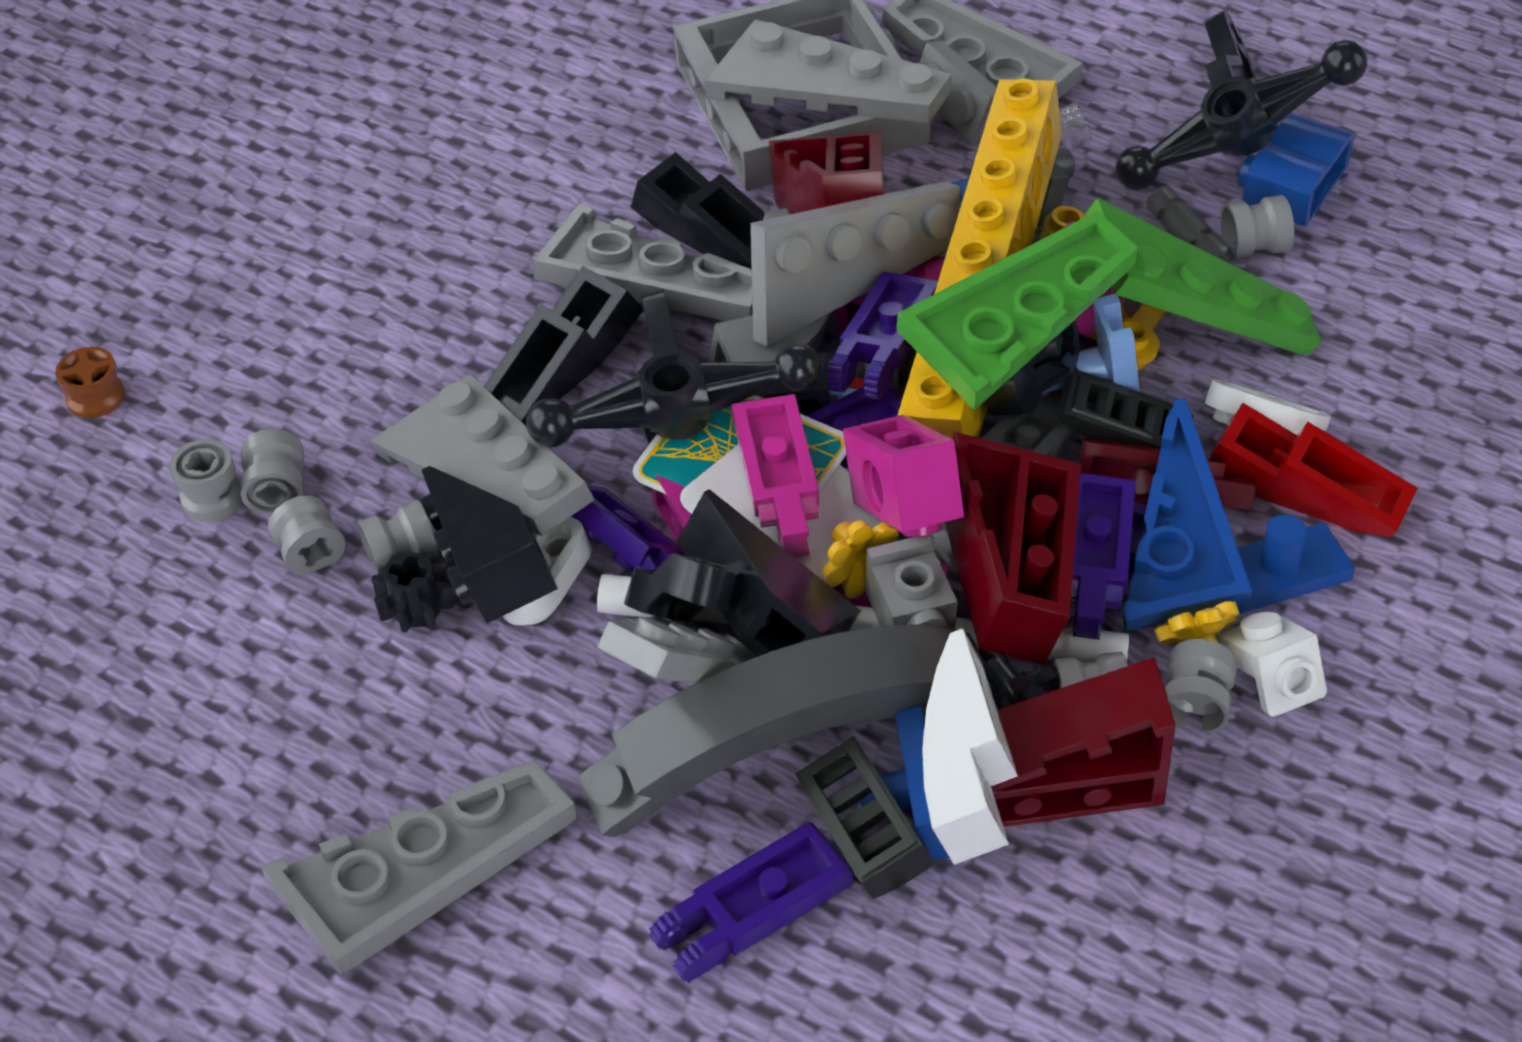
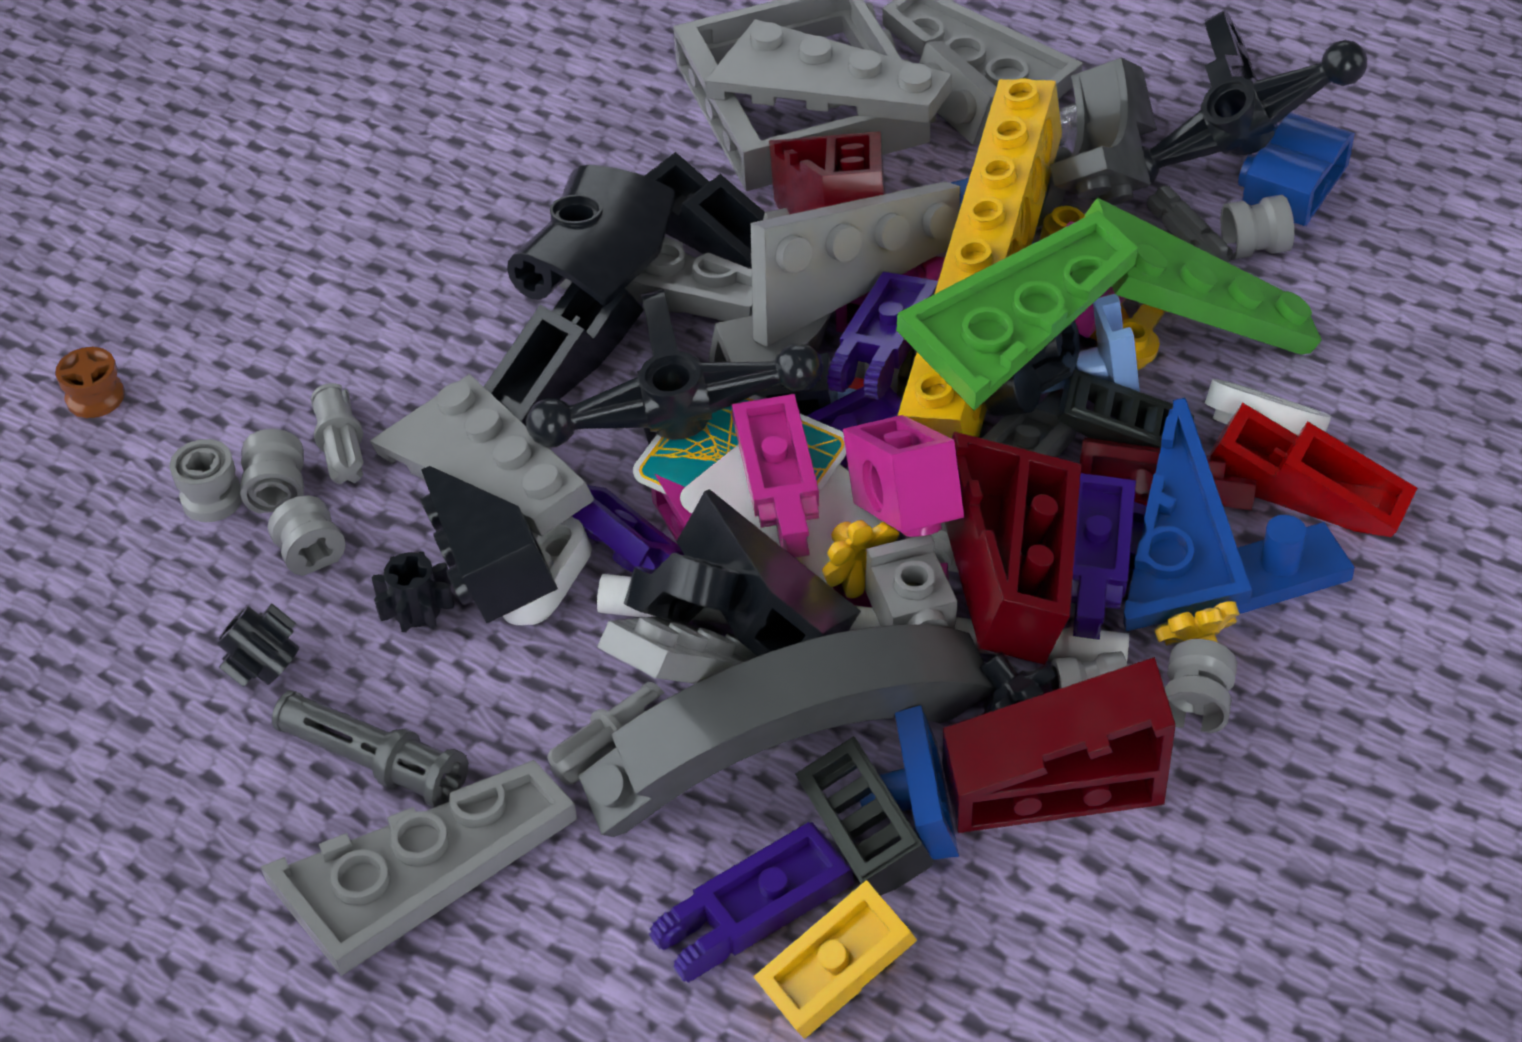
(257, 645): none -> black gear
(338, 433): none -> light grey axle
(390, 755): none -> dark grey pin
(402, 533): light grey wheel -> none
(595, 739): none -> light grey axle
(598, 234): none -> black panel
(835, 959): none -> yellow hinge
(964, 754): white slope -> none
(1110, 119): none -> dark grey arch
(1281, 660): white bracket -> none

